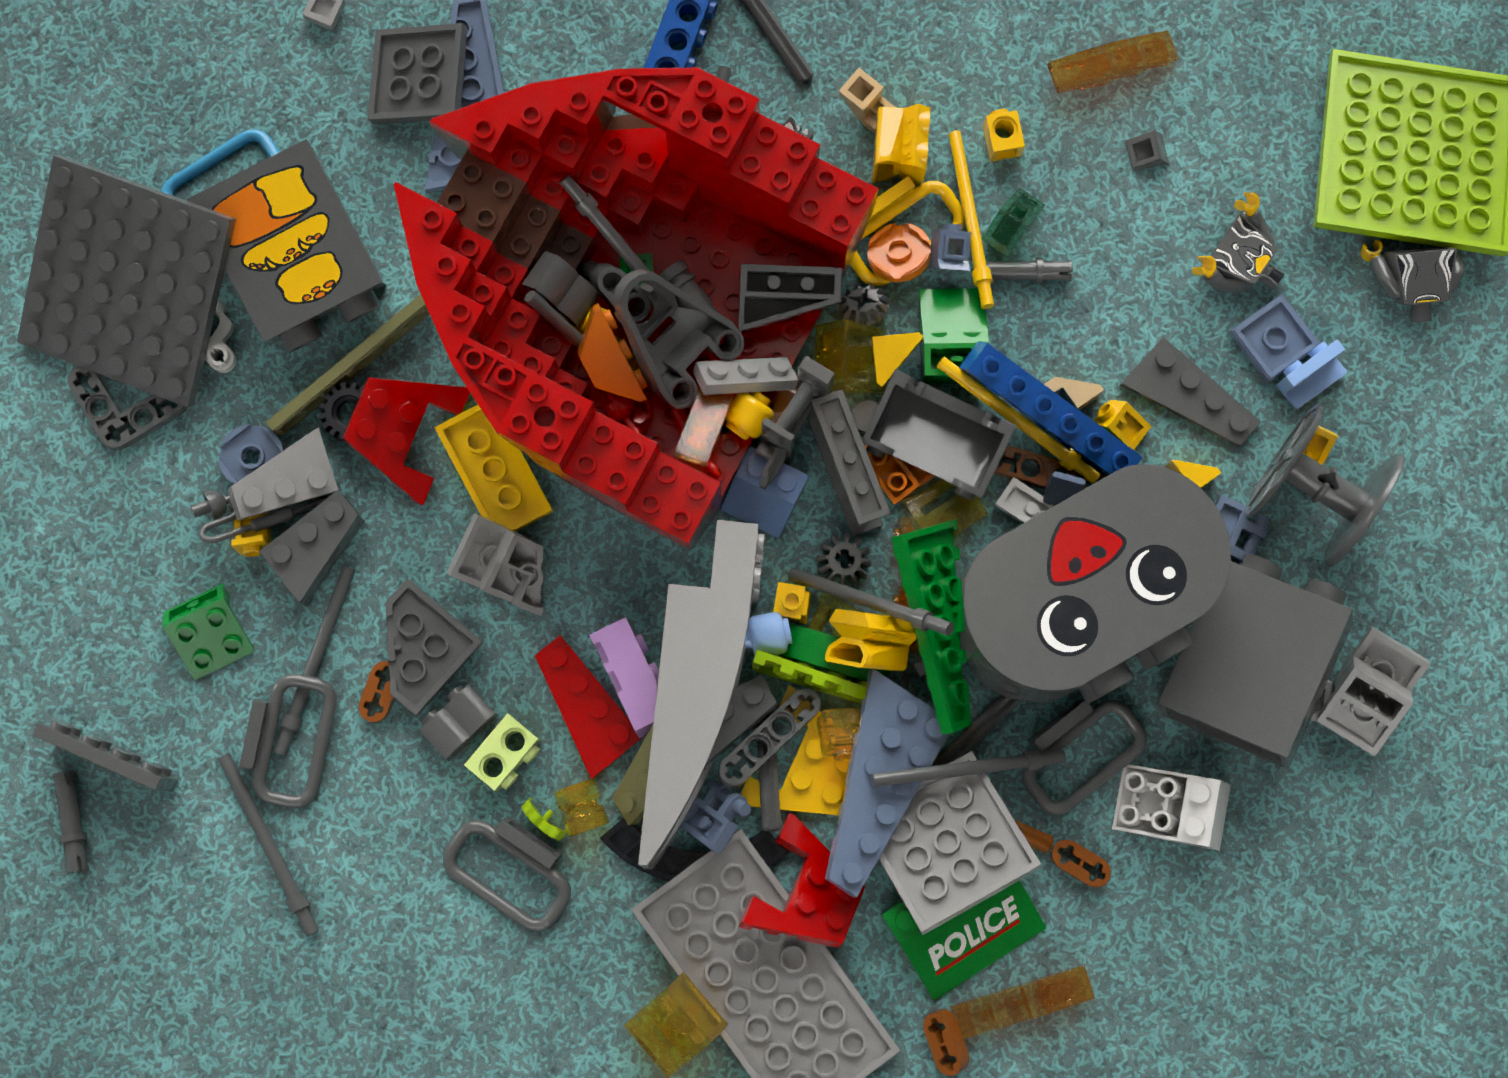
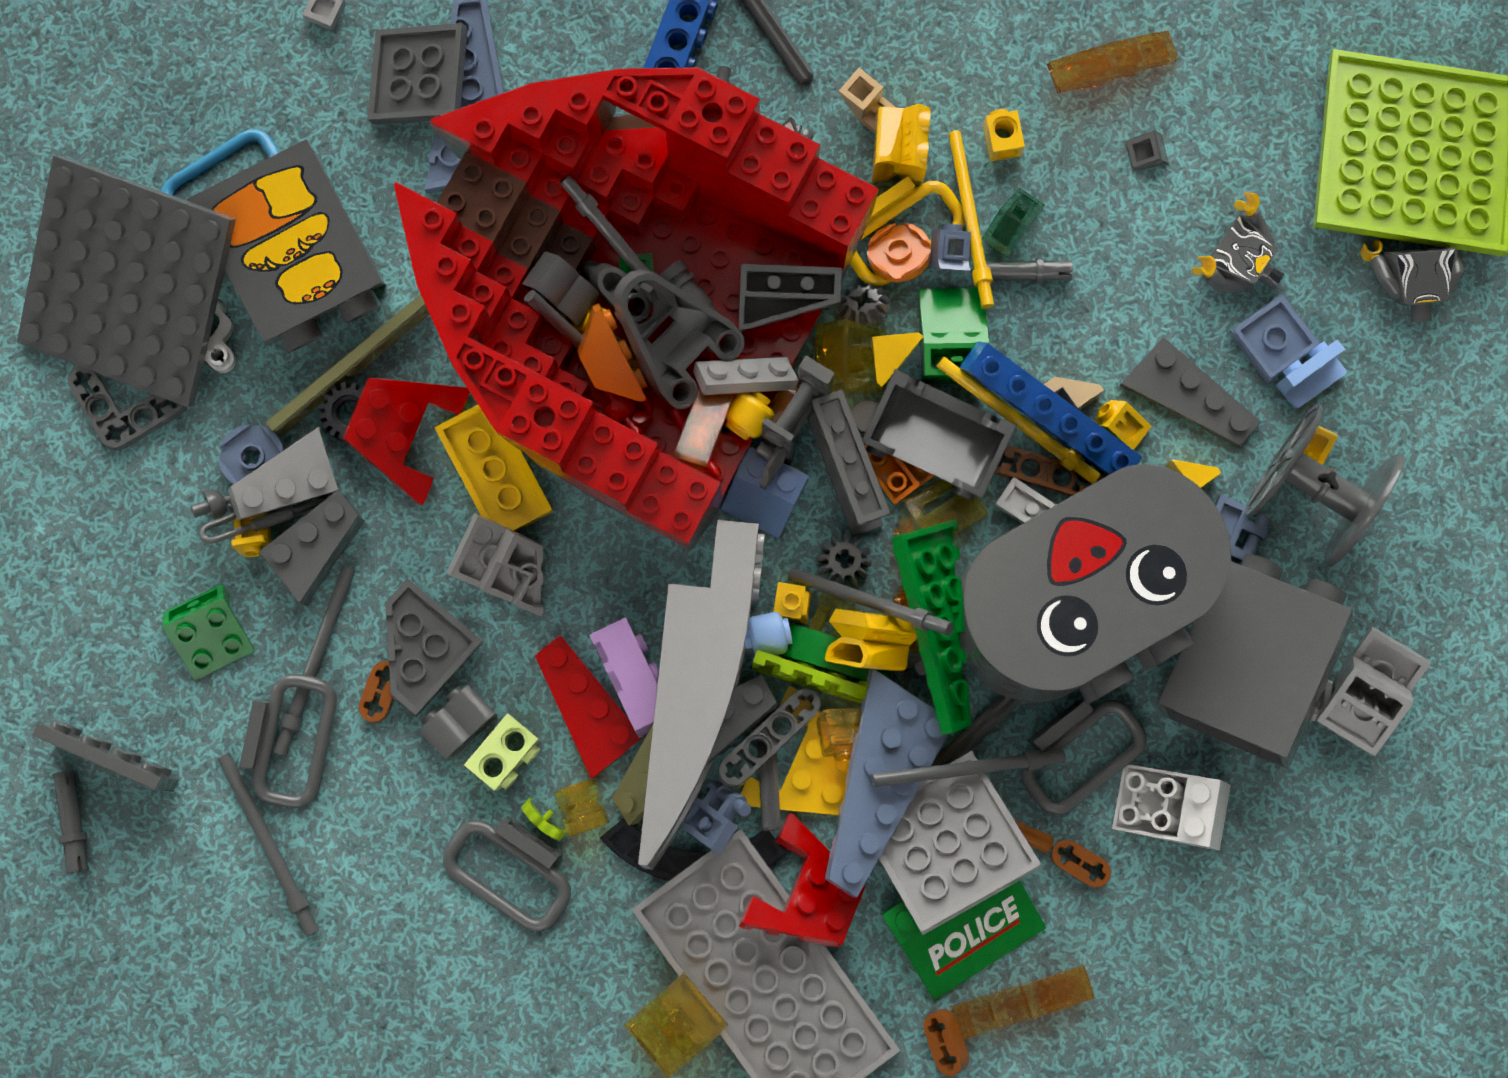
(1061, 487): sand blue slope -> none

